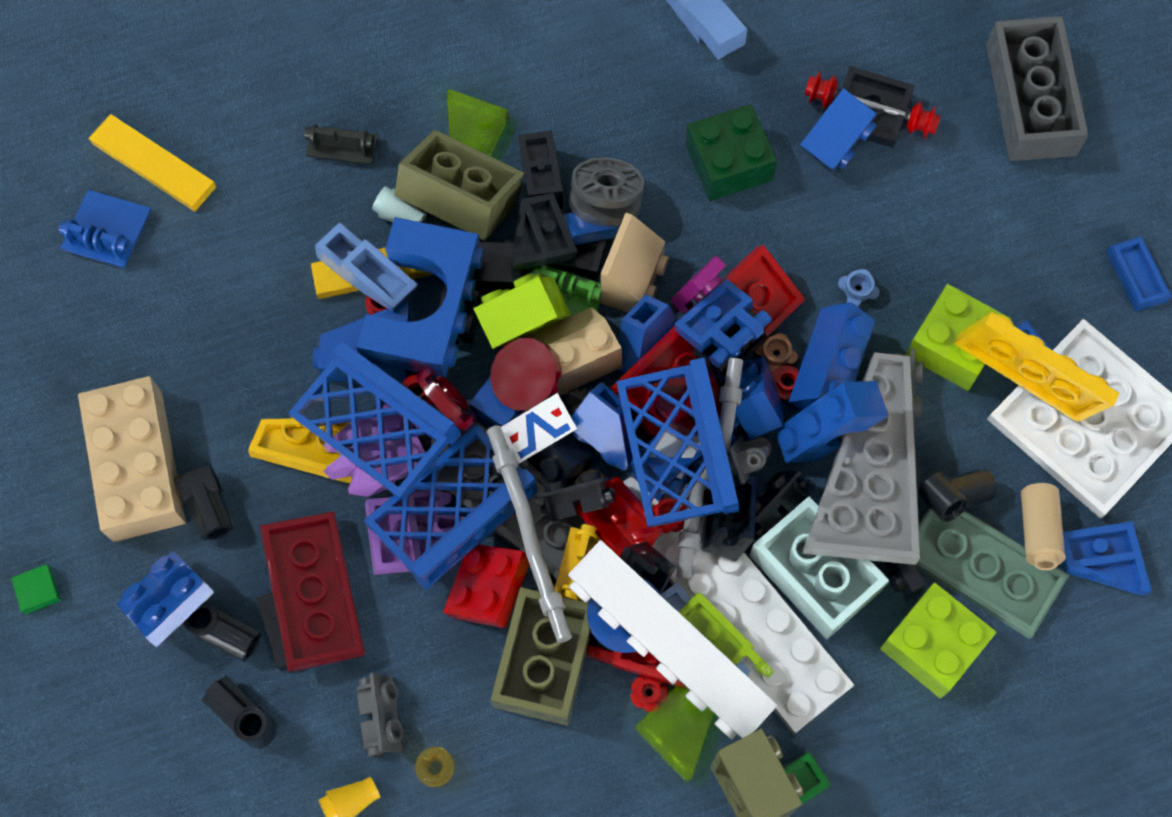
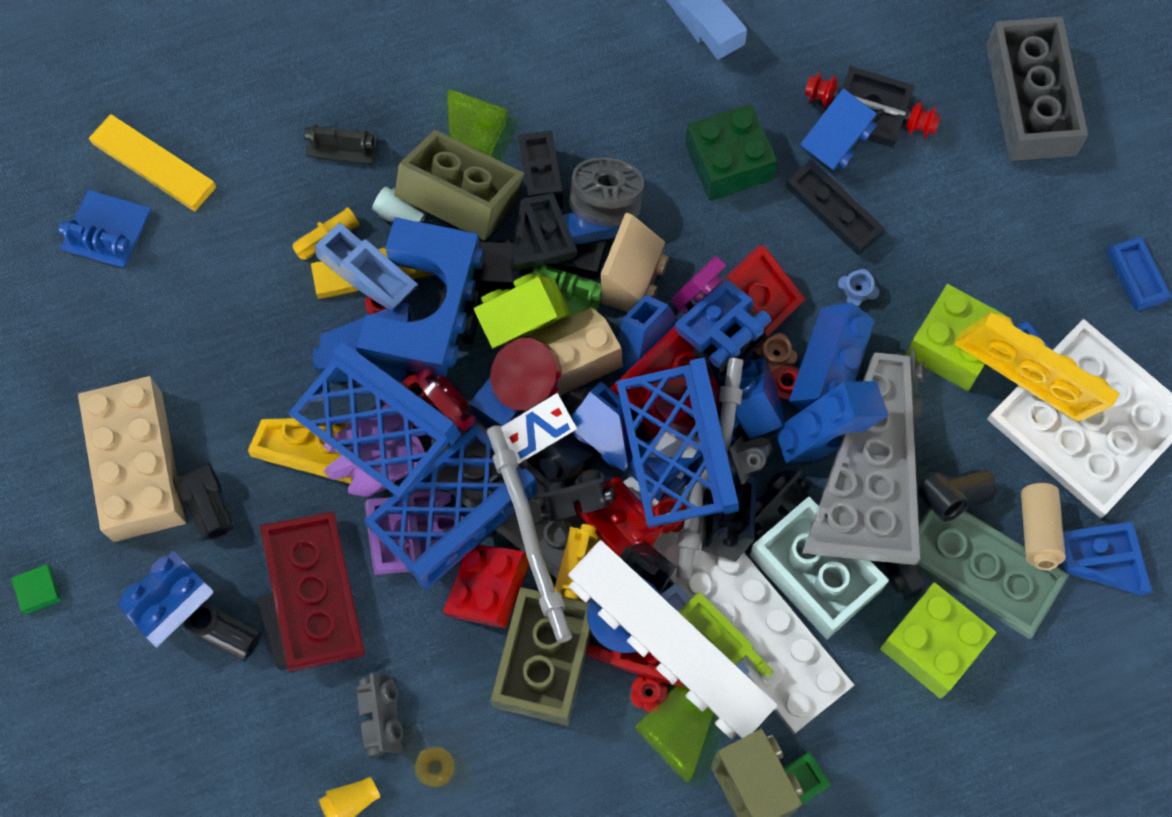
(238, 712): black piece -> none
(305, 246): none -> yellow axle
(834, 207): none -> black plate

